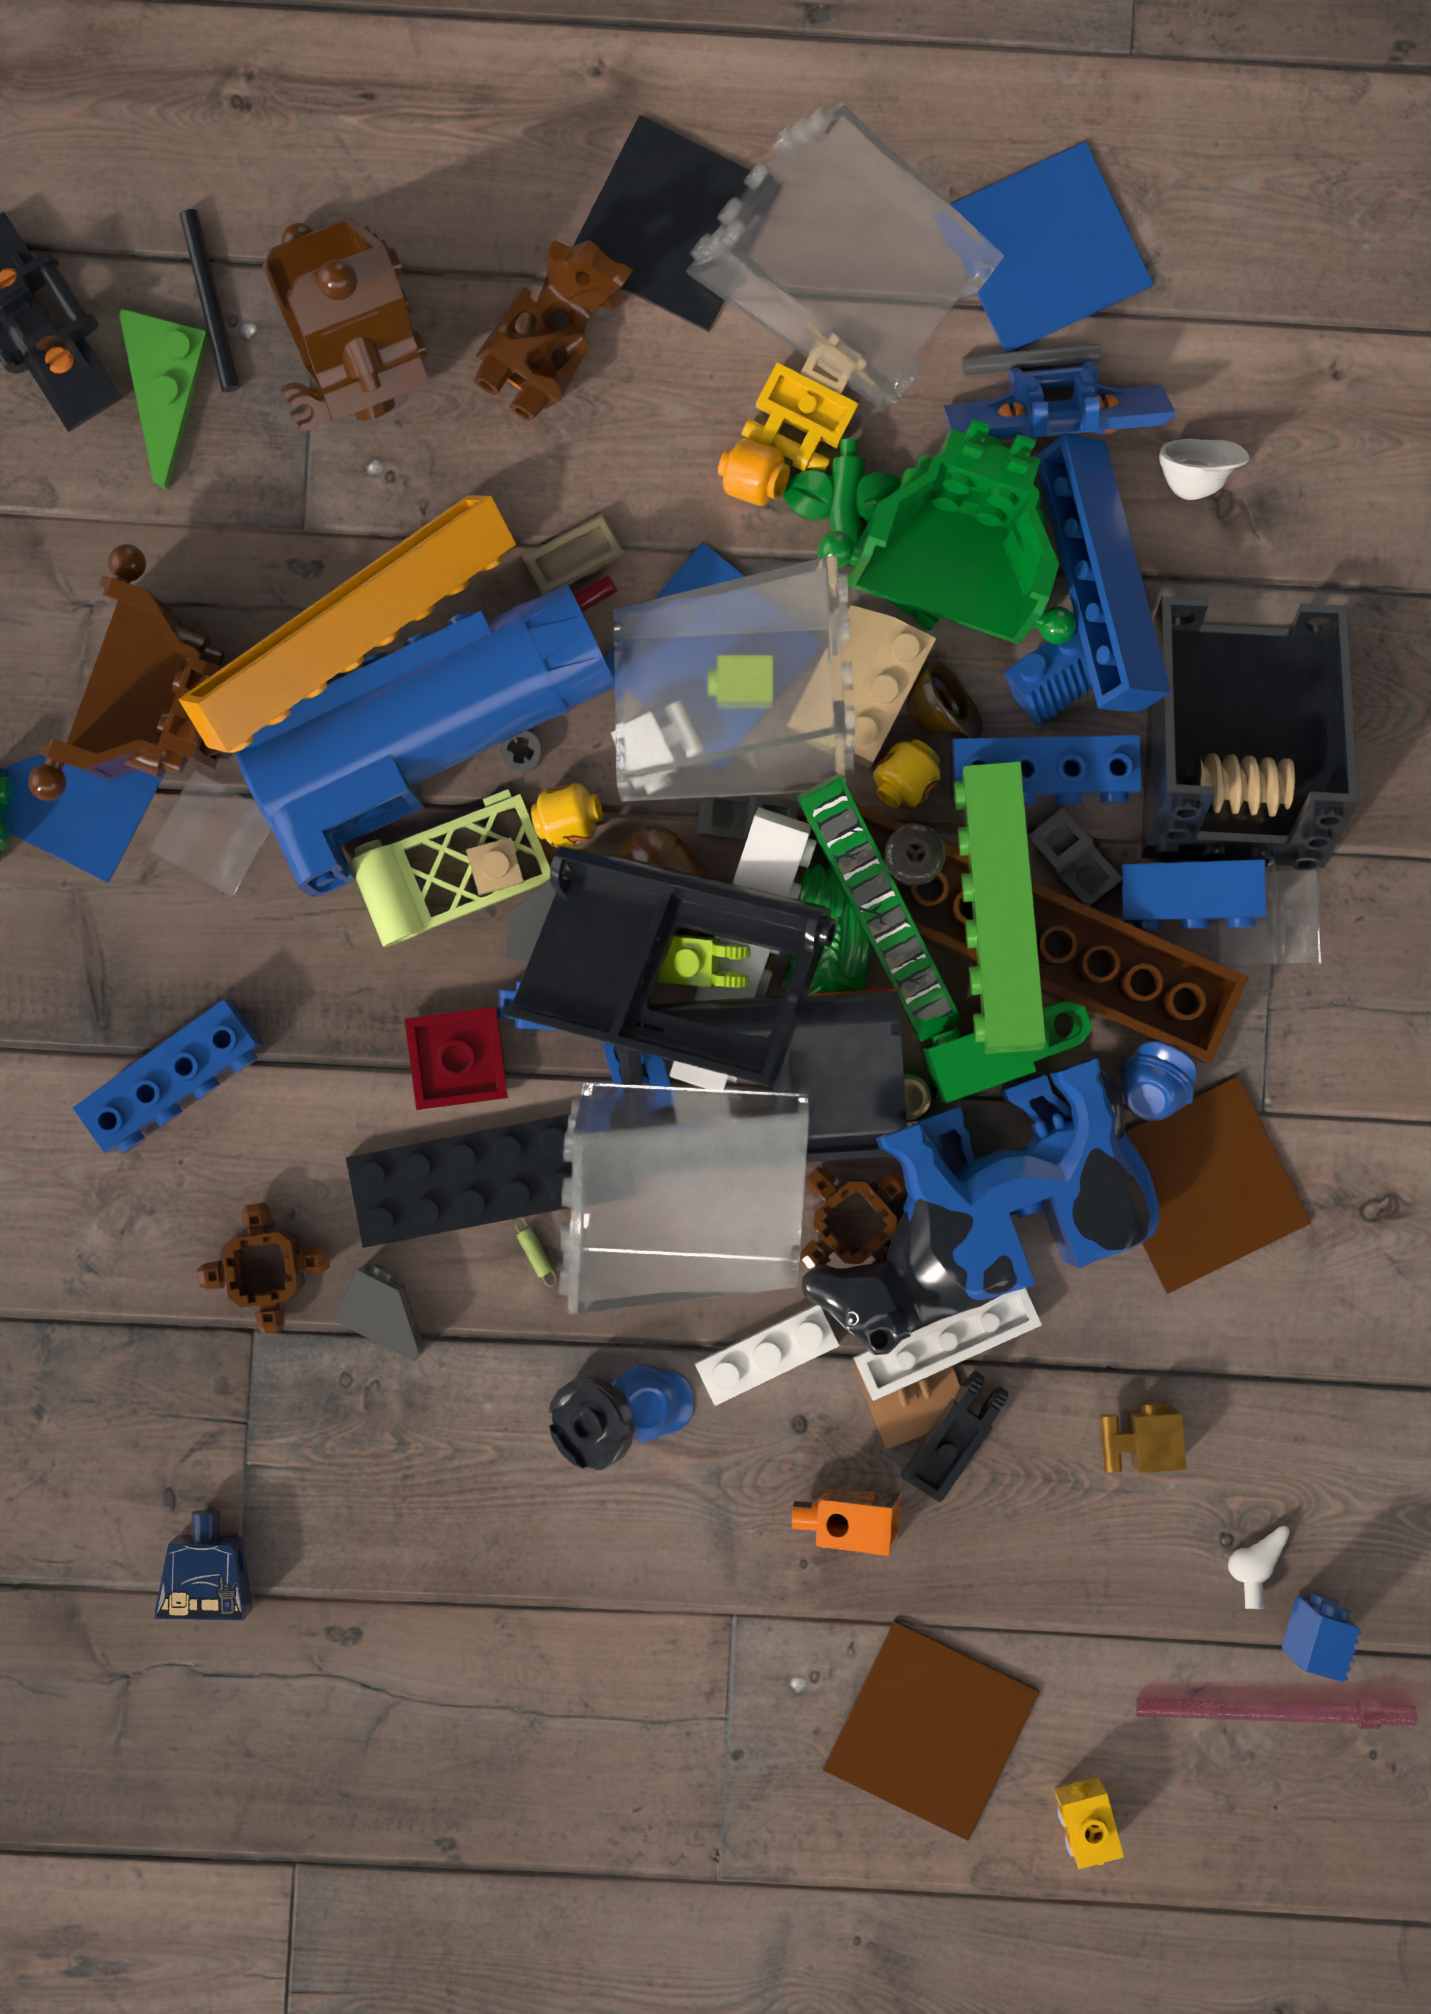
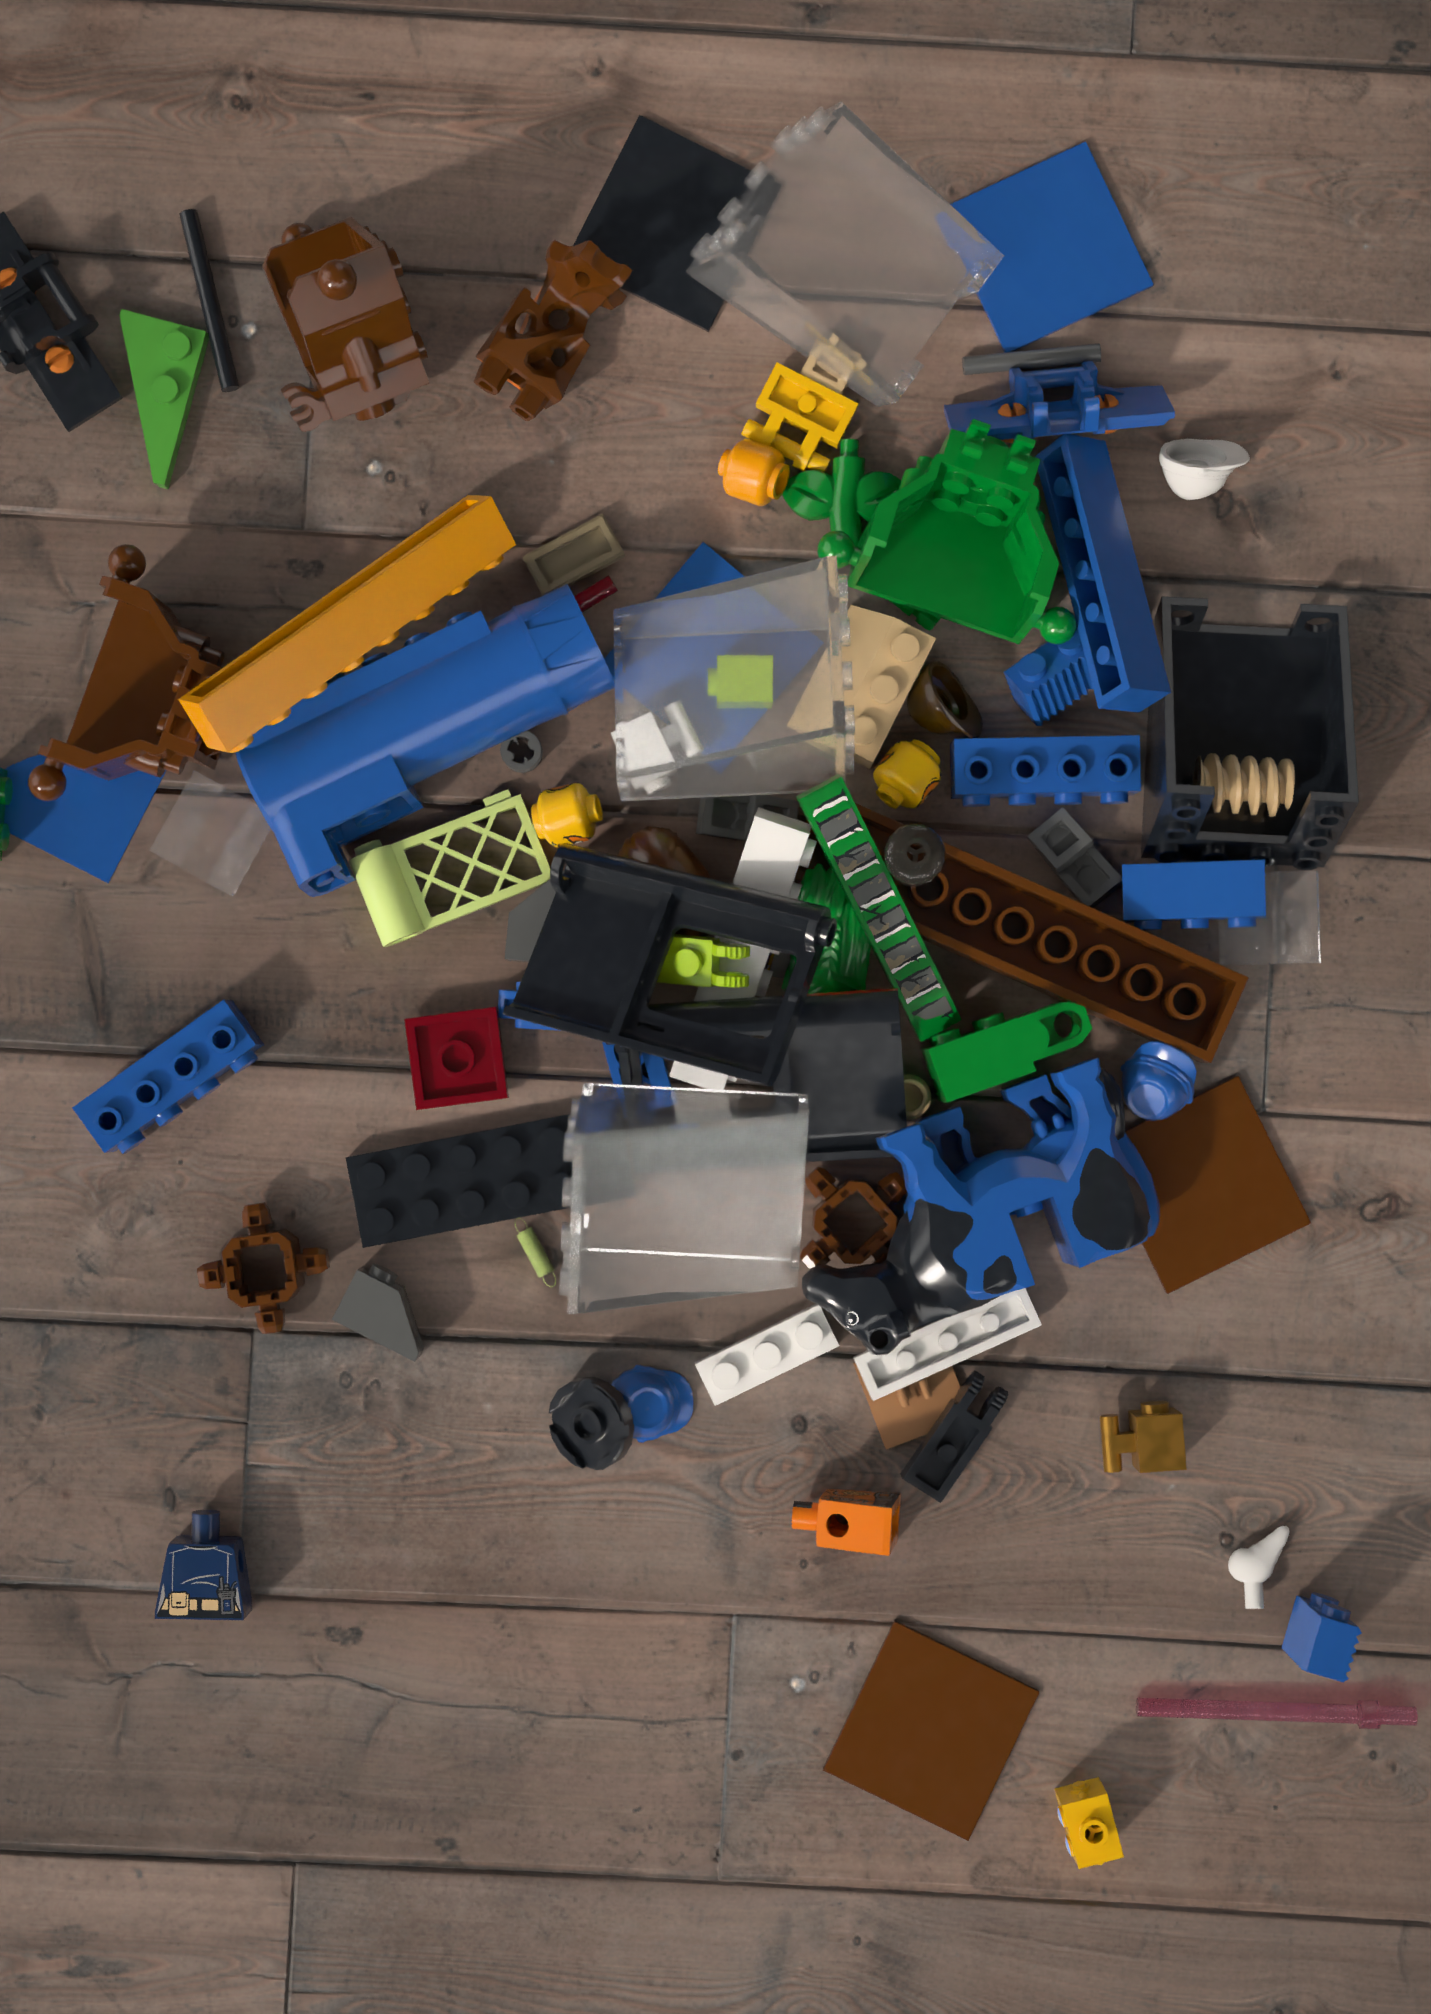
(494, 866): tan plate -> none
(1002, 908): bright green brick -> none

